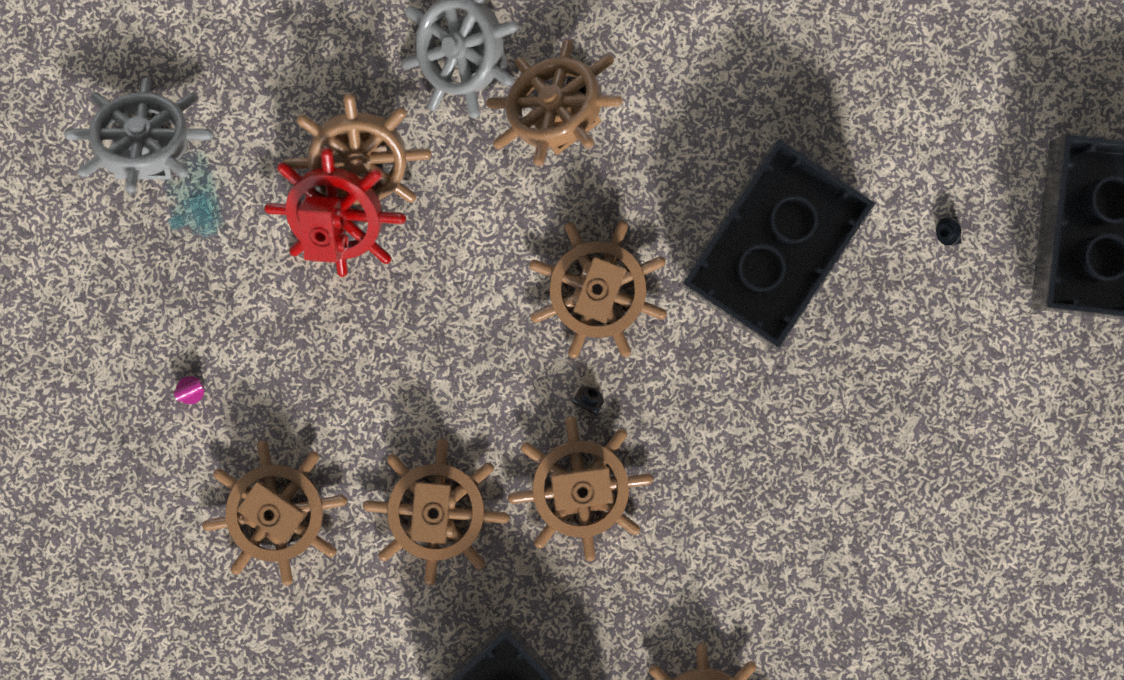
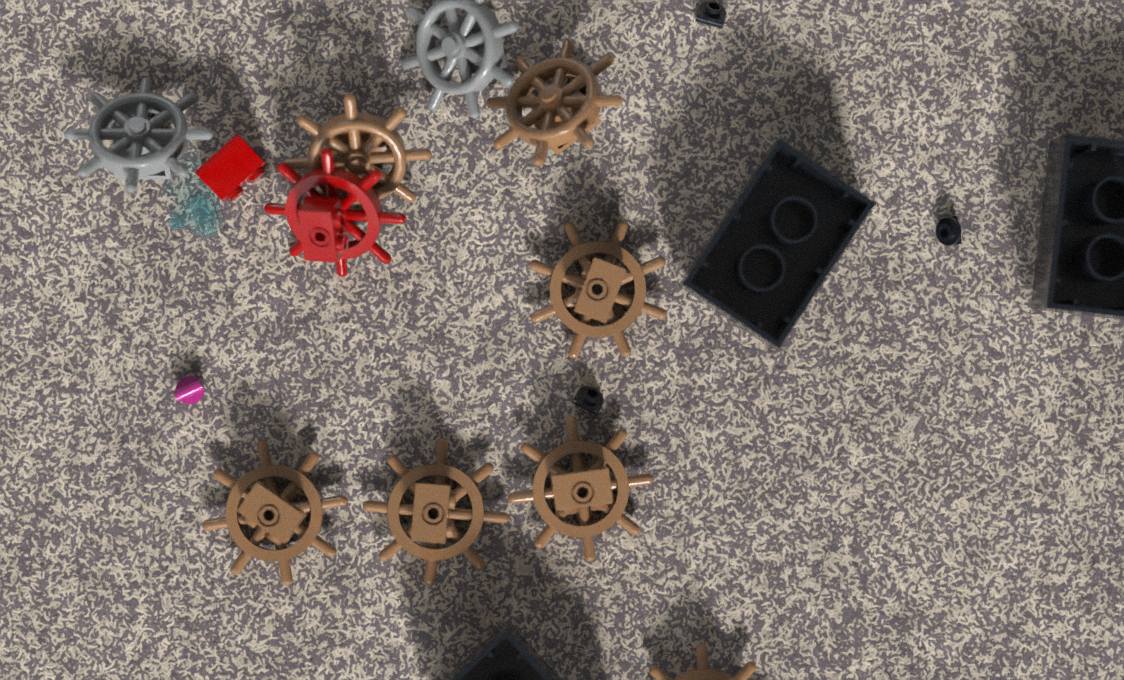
(232, 168): none -> red slope
(711, 14): none -> black plate

